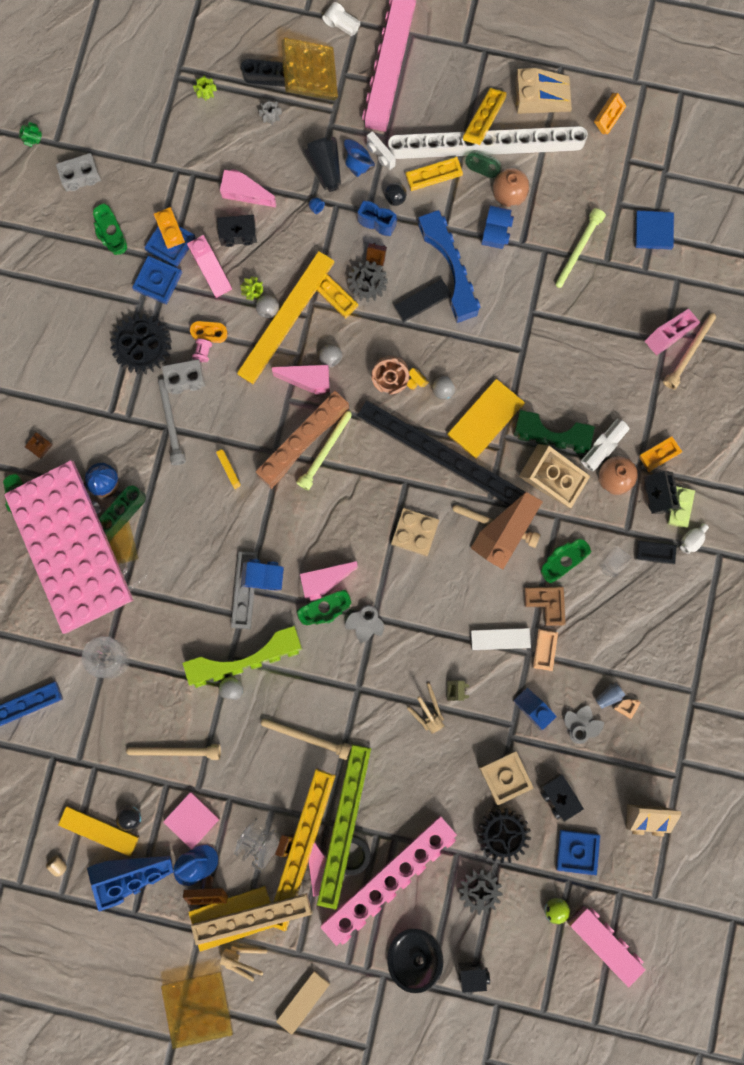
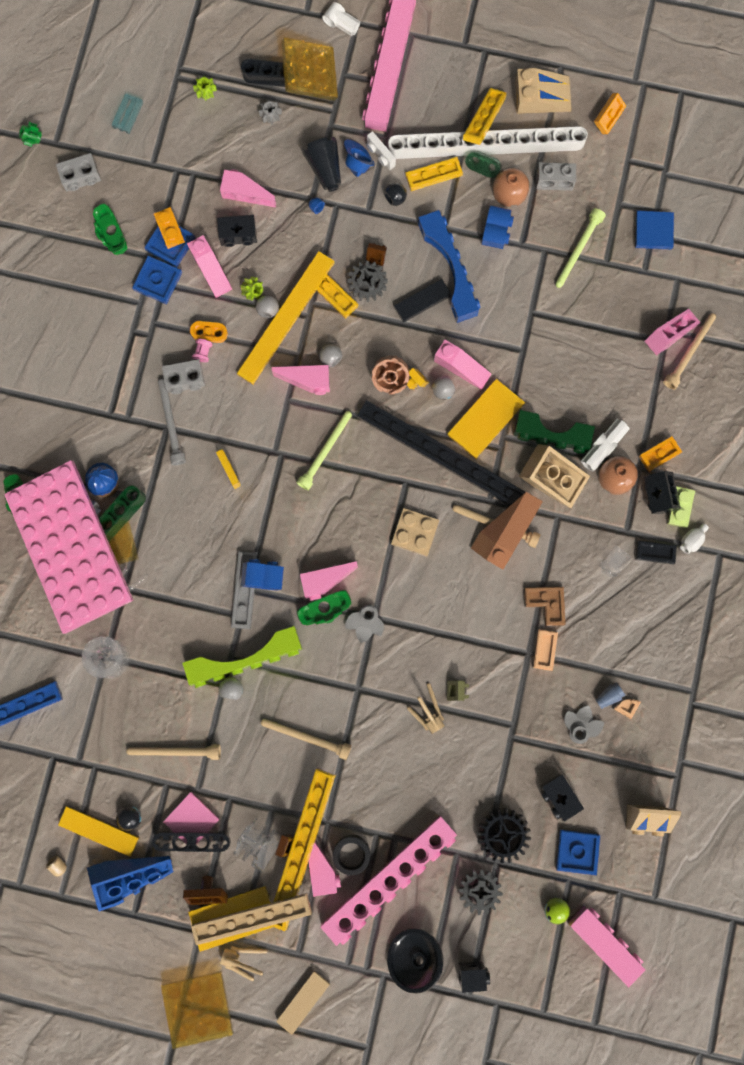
(38, 445): reddish brown tile -> none
(123, 127): none -> clear light blue tile
(131, 331): black gear -> none
(191, 841): none -> black beam
(195, 865): blue piece -> none
(319, 421): nougat arch -> none
(344, 827): lime tile -> none
(377, 218): blue brick -> none
(461, 364): none -> bright pink slope
(500, 639): white tile -> none
(506, 778): tan panel -> none
(534, 709): blue slope -> none
(556, 176): none -> light grey brick
(576, 551): green piece -> none

